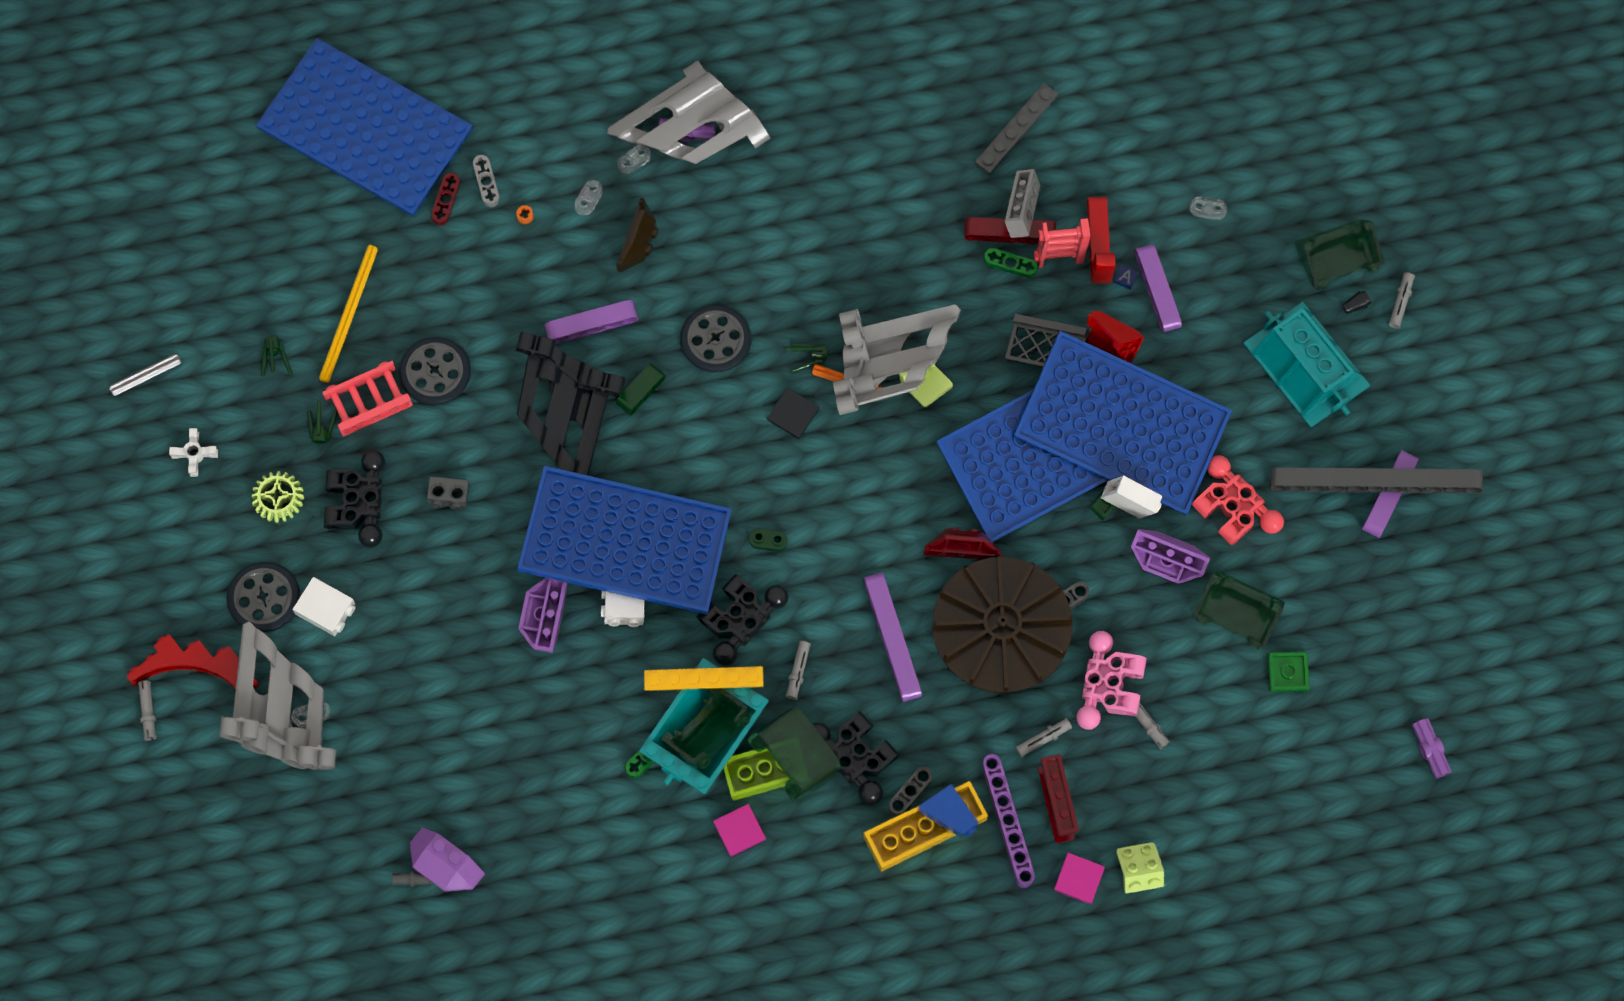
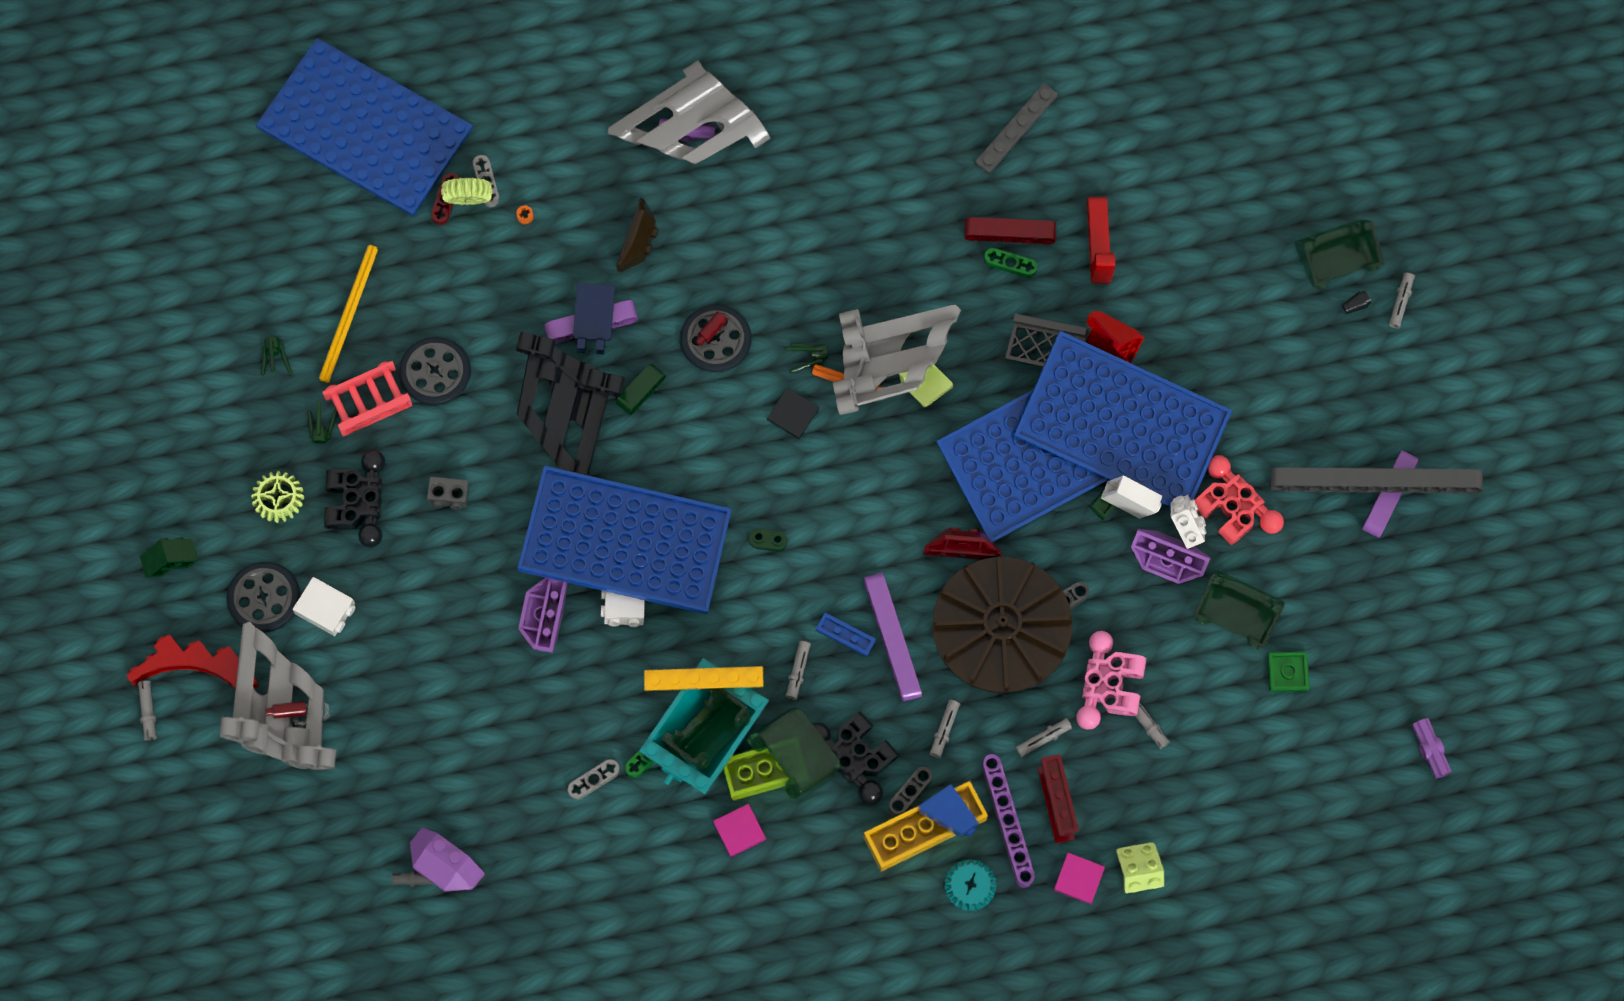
(145, 374): axle -> none
(168, 555): none -> dark green brick
(193, 443): white pin -> none
(286, 710): none -> dark red cylinder
(466, 191): none -> yellowish green gear
(588, 196): clear plate -> none
(593, 315): none -> dark blue tile
(595, 771): none -> light grey beam
(636, 161): clear plate -> none
(711, 328): none -> dark red cylinder
(738, 589): black connector -> none
(845, 634): none -> blue plate
(937, 749): none -> light grey pin
(957, 889): none -> teal gear
(1022, 203): light grey brick -> none
(1063, 243): coral fence -> none
(1126, 277): clear blue tile -> none
(1158, 288): medium lavender beam -> none
(1187, 521): none -> white brick
(1207, 209): clear plate -> none
(1306, 364): teal piece -> none

